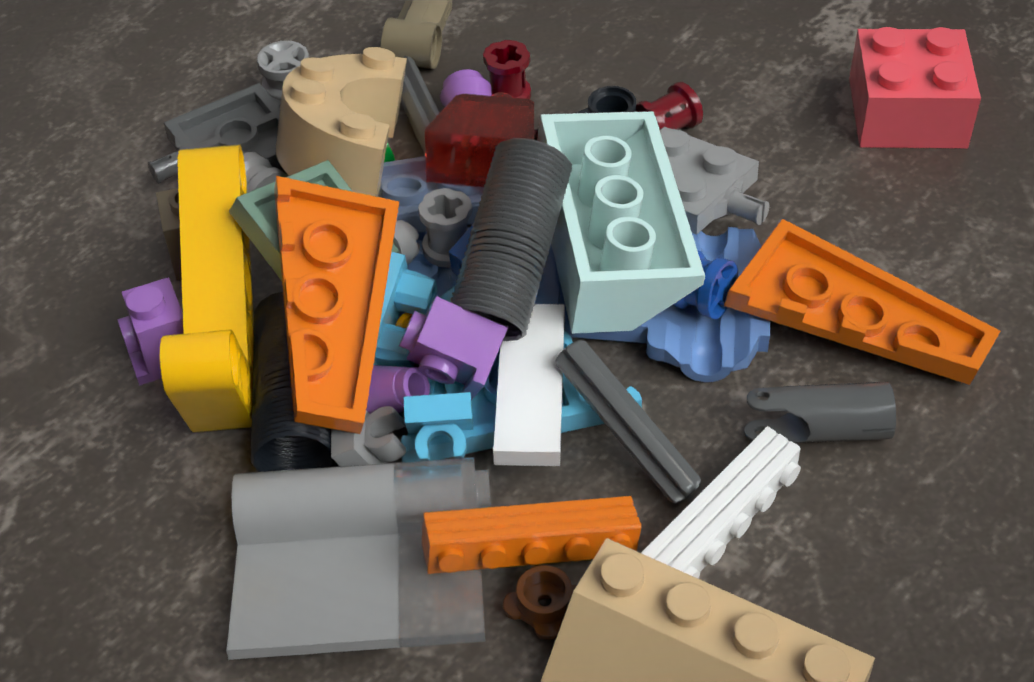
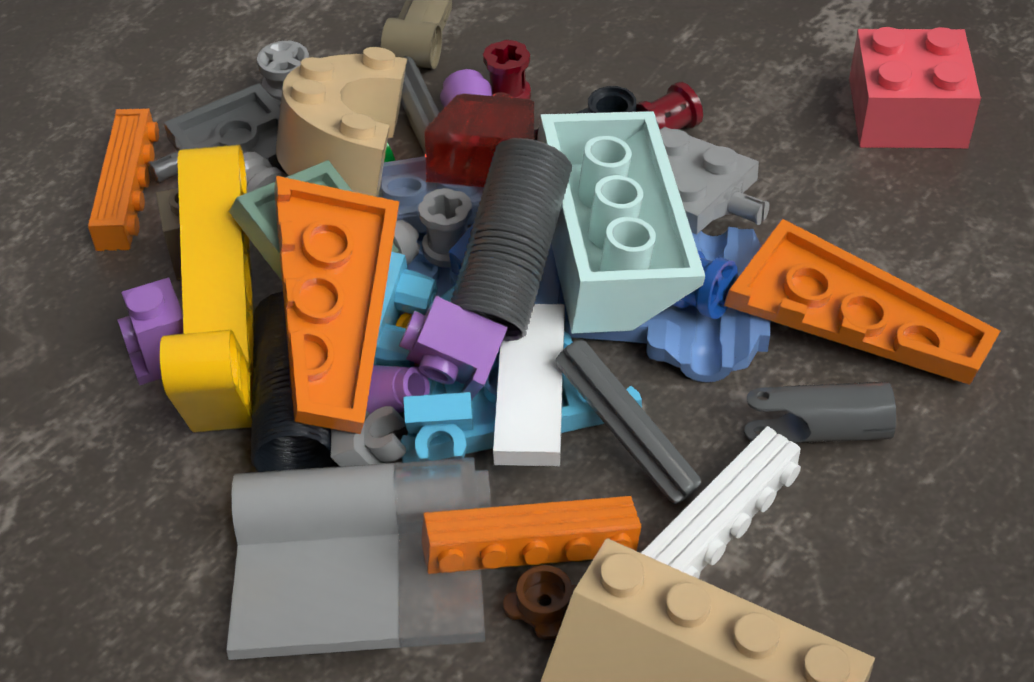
(122, 180): none -> orange piece

